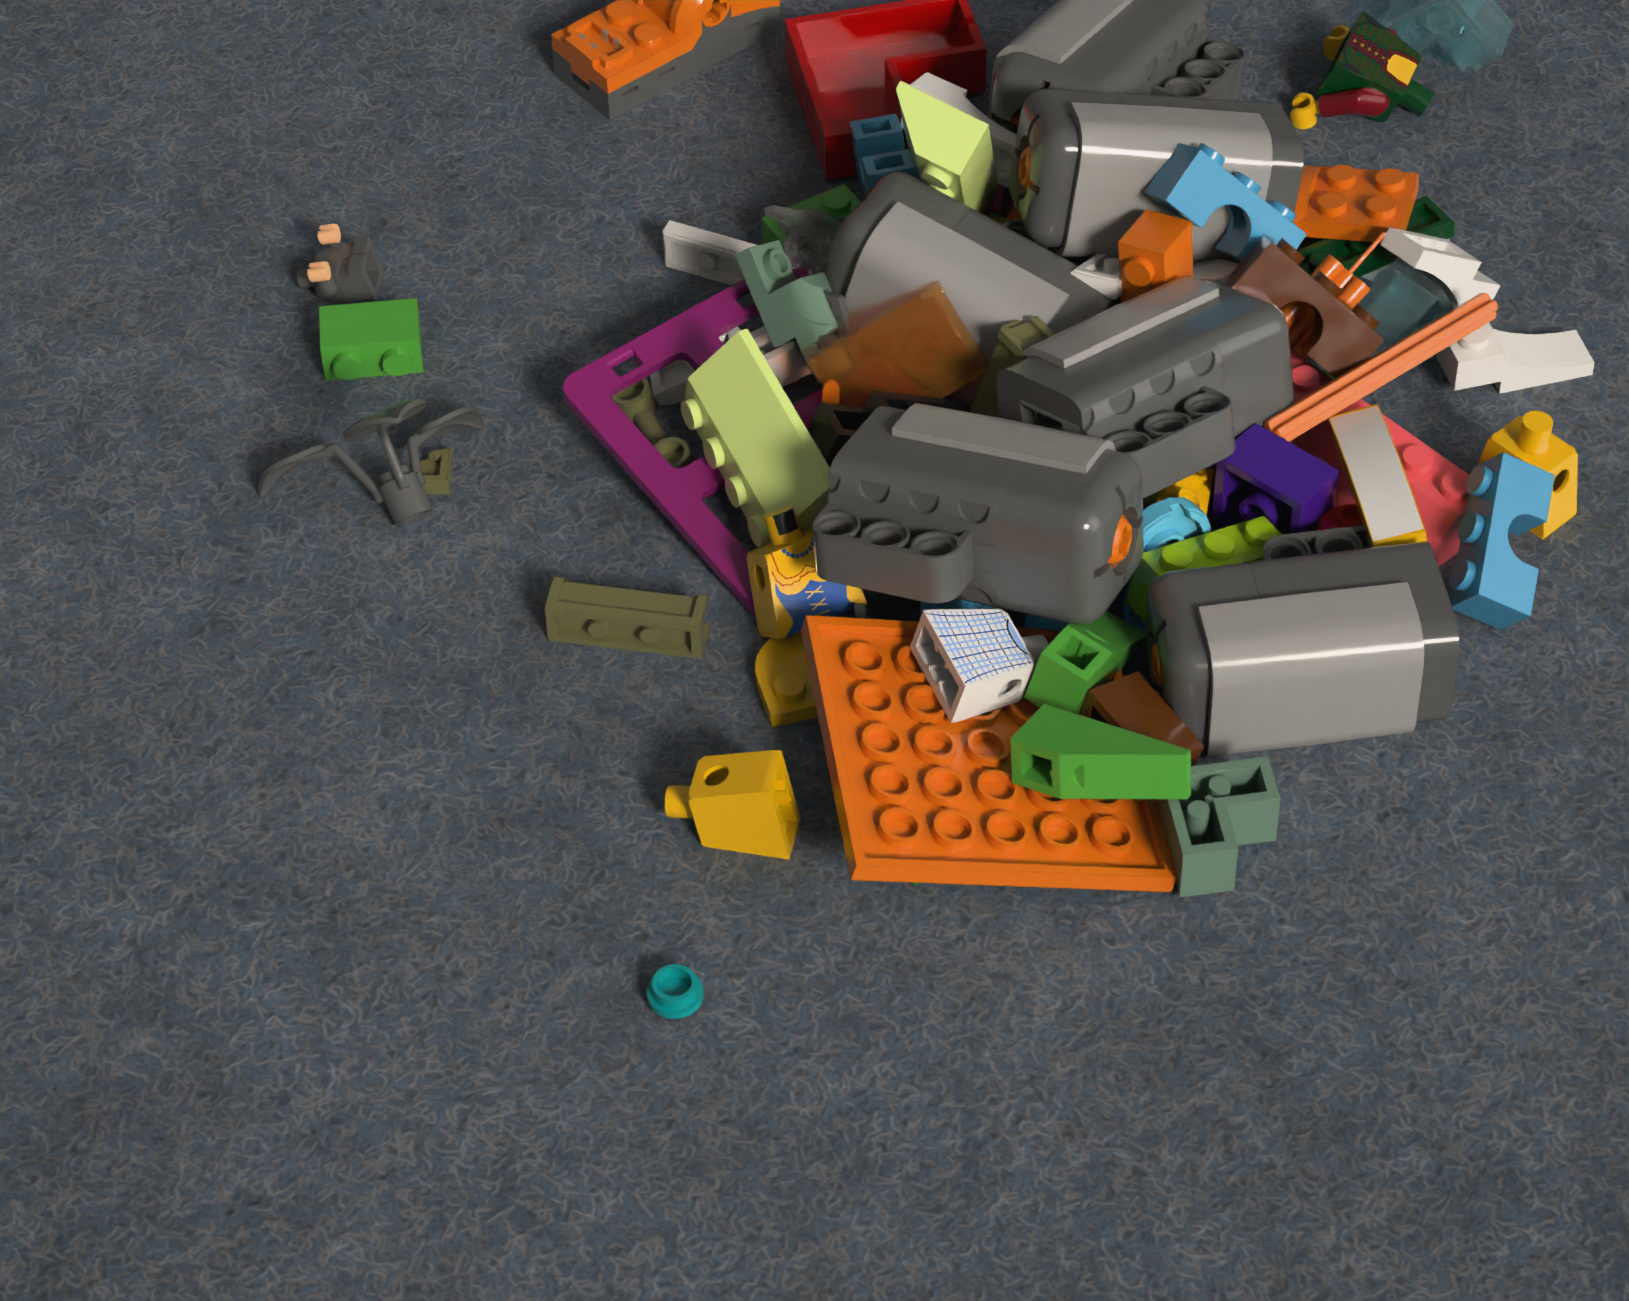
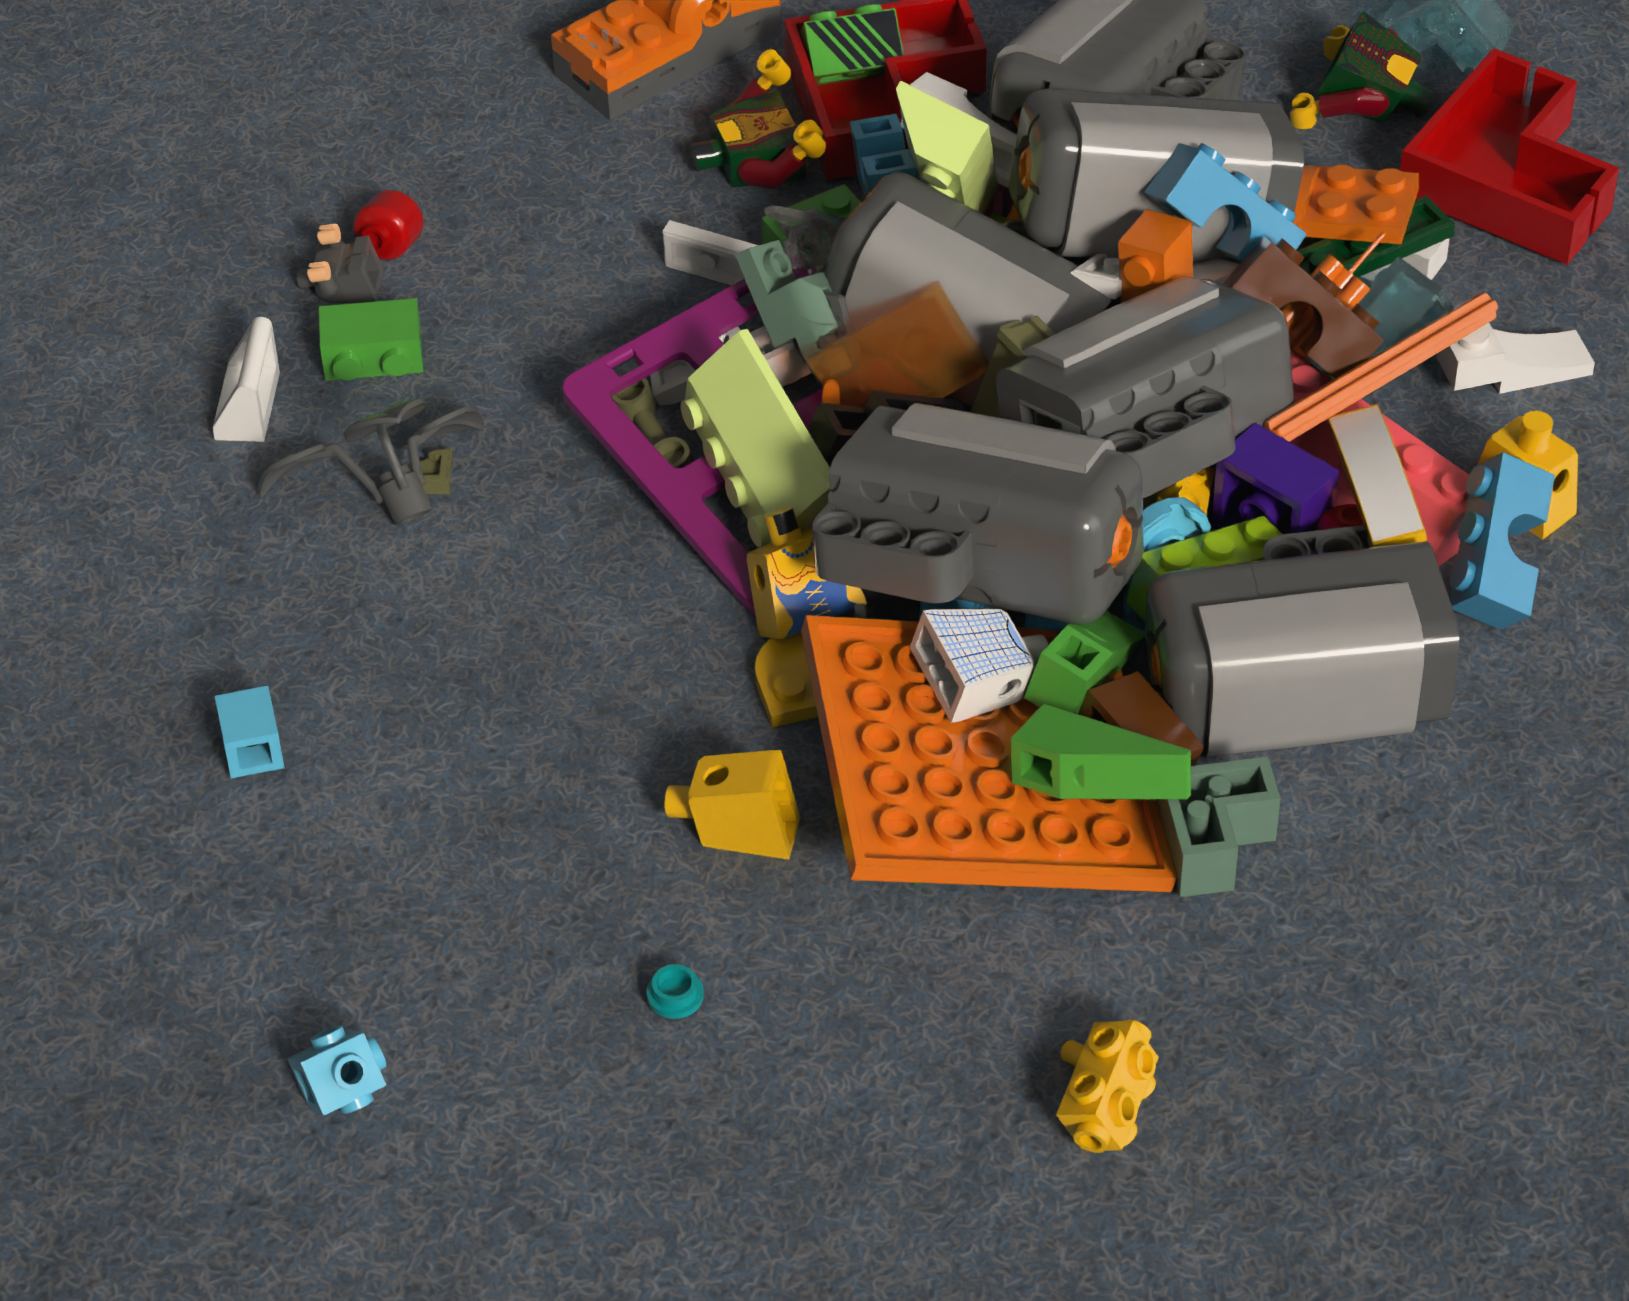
(245, 721): none -> medium azure brick
(248, 386): none -> white tile
(320, 1067): none -> medium azure brick
(391, 223): none -> red head
(627, 619): olive container -> none
(757, 136): none -> torso
(851, 44): none -> brick
(1107, 1084): none -> yellow brick
(1442, 263): white slope -> none
(1501, 163): none -> red piece

